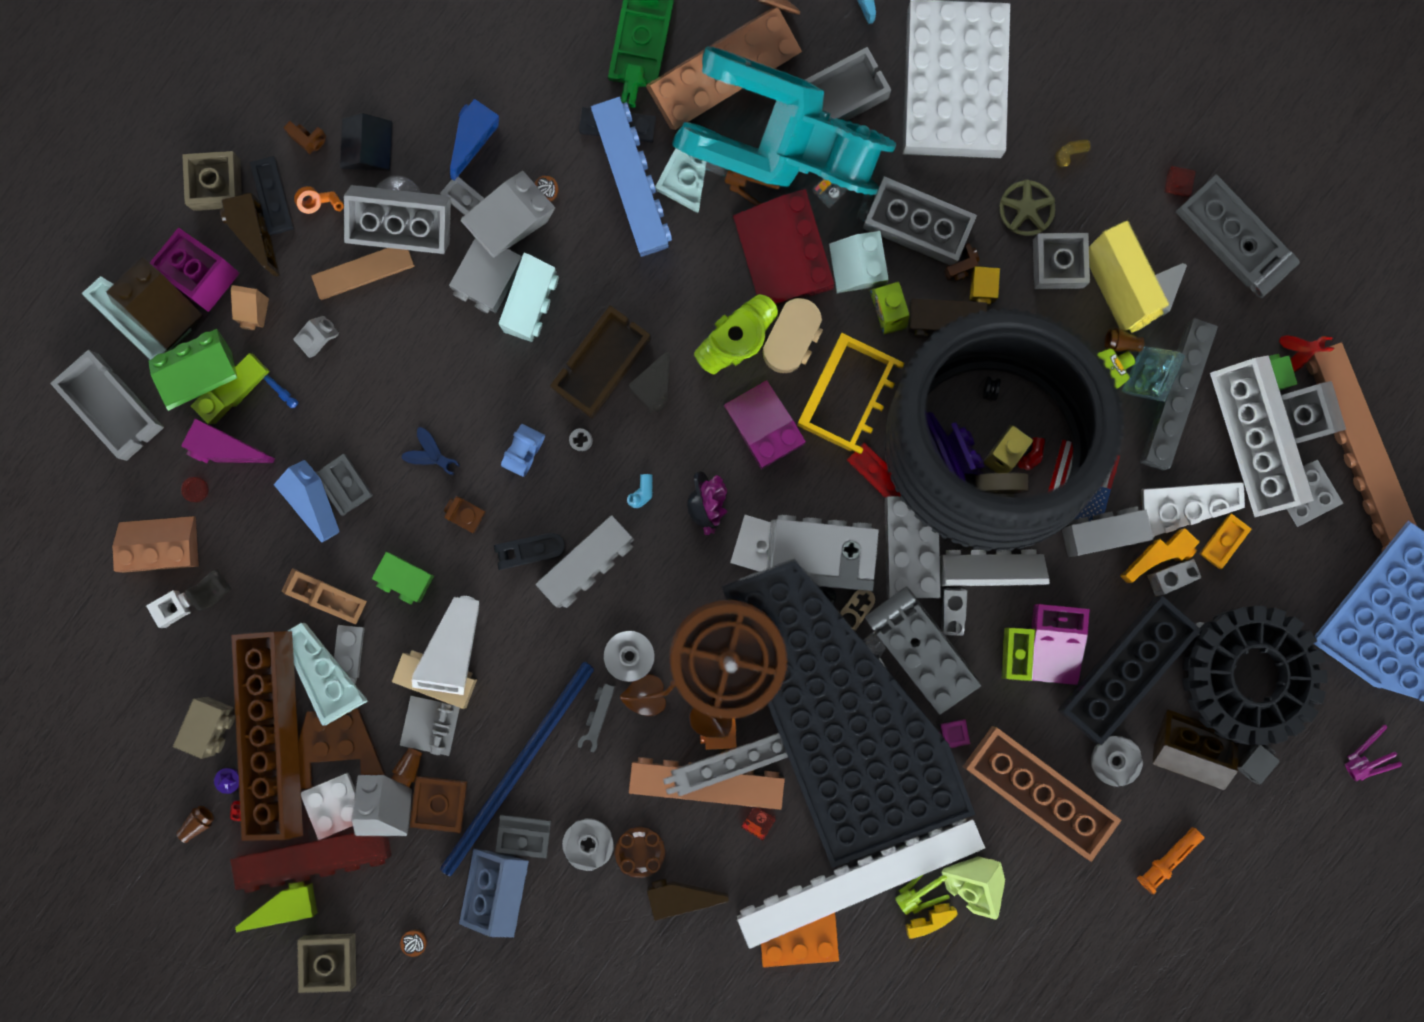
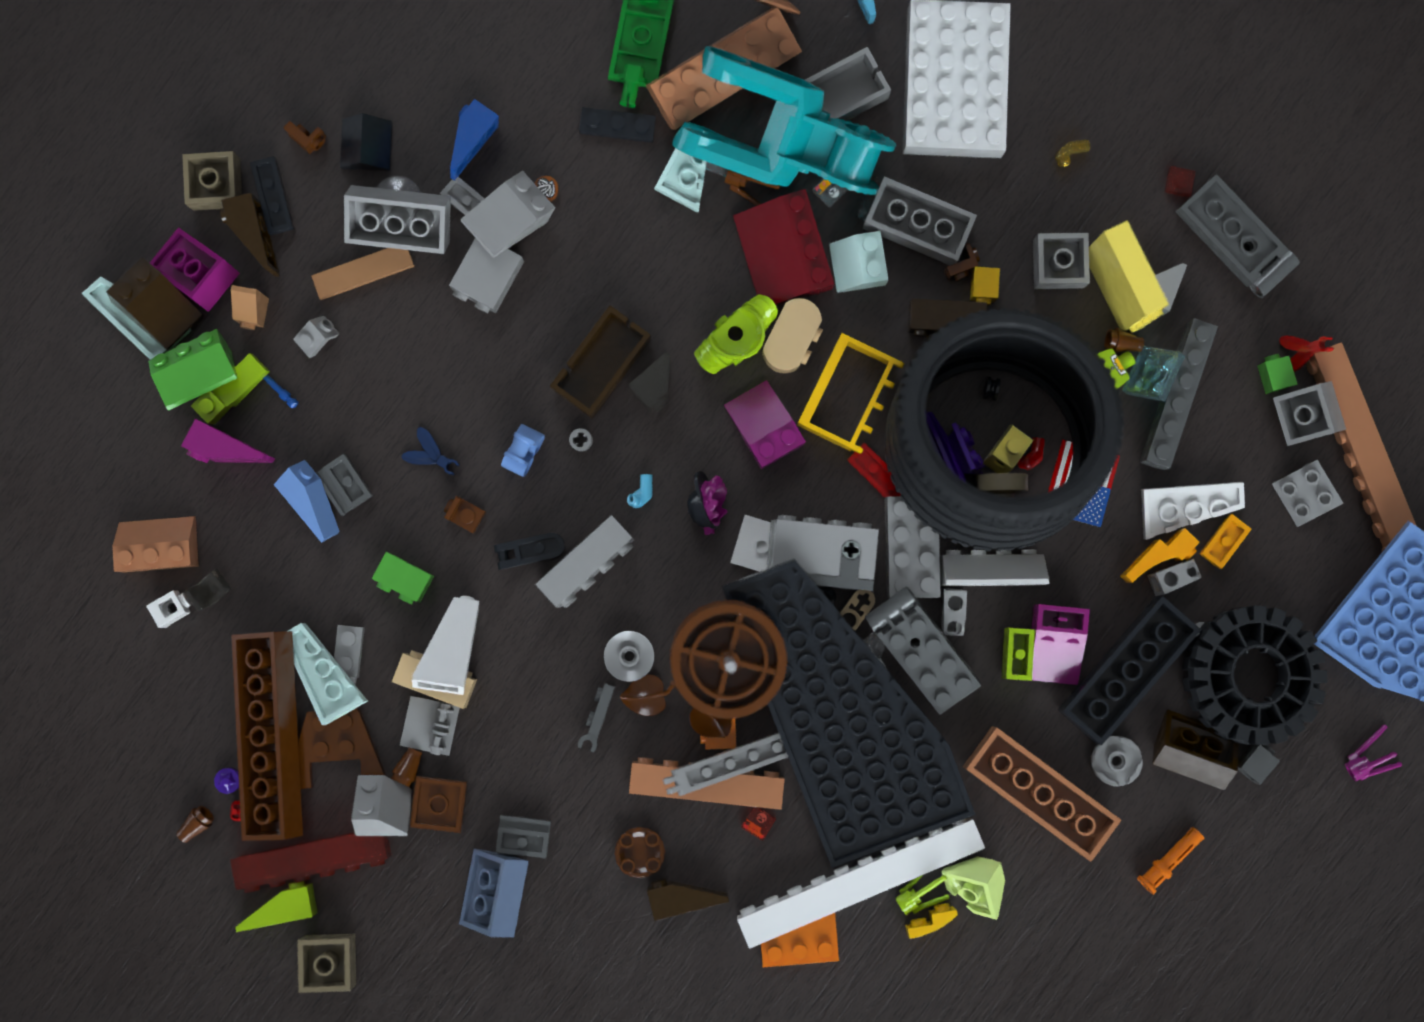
(107, 405): light grey piece -> none
(194, 489): clear red tile -> none
(205, 727): dark tan brick -> none
(315, 200): orange plate -> none
(323, 596): medium nougat slope -> none
(330, 805): white plate -> none
(413, 943): tile -> none
(517, 769): dark blue axle -> none
(528, 298): light aqua slope -> none
(595, 857): light grey plate -> none
(630, 177): medium blue brick -> none
(890, 307): lime torso -> none
(955, 733): magenta tile -> none
(1027, 207): olive wheel -> none
(1107, 531): light grey brick -> none
(1261, 436): white brick -> none

